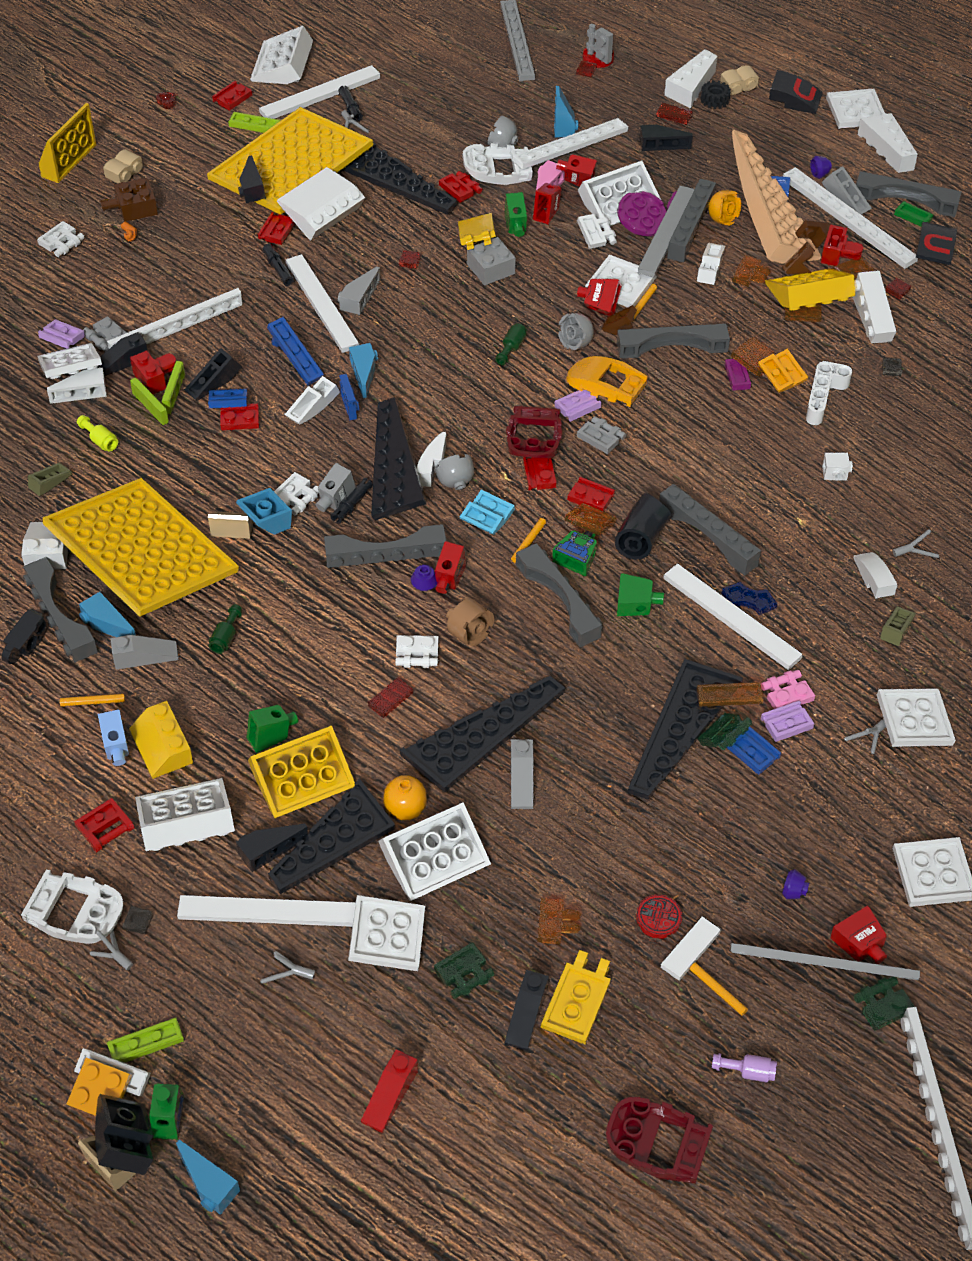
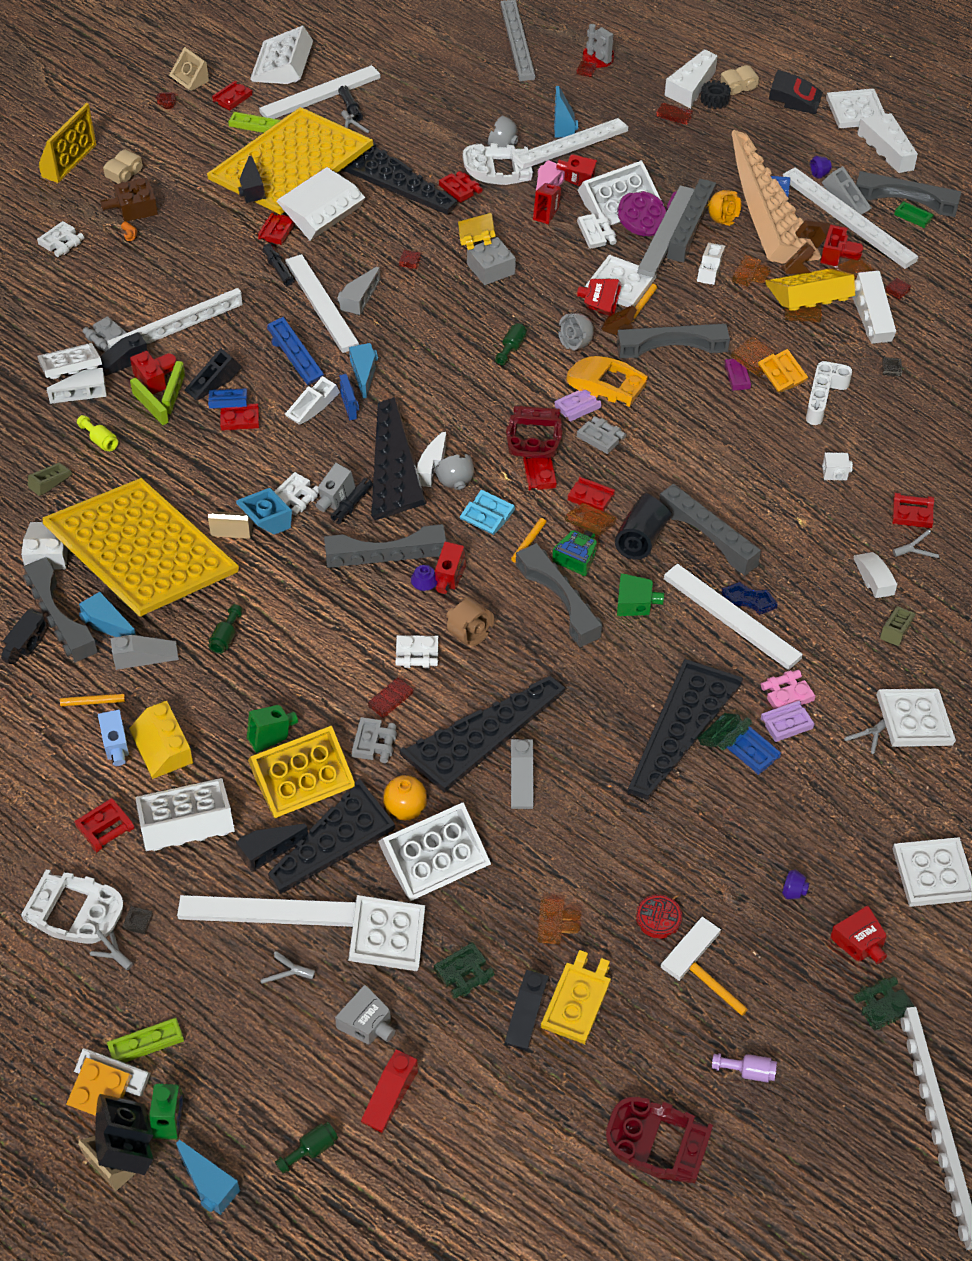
(61, 334): lavender plate -> none
(190, 70): none -> tan slope
(311, 1145): none -> dark green piece
(365, 1017): none -> light grey torso
(367, 738): none -> light grey plate
(515, 222): green torso -> none
(663, 138): black slope -> none
(729, 694): clear orange tile -> none
(825, 961): light grey tile -> none
(911, 514): none -> red plate
(936, 243): black slope -> none

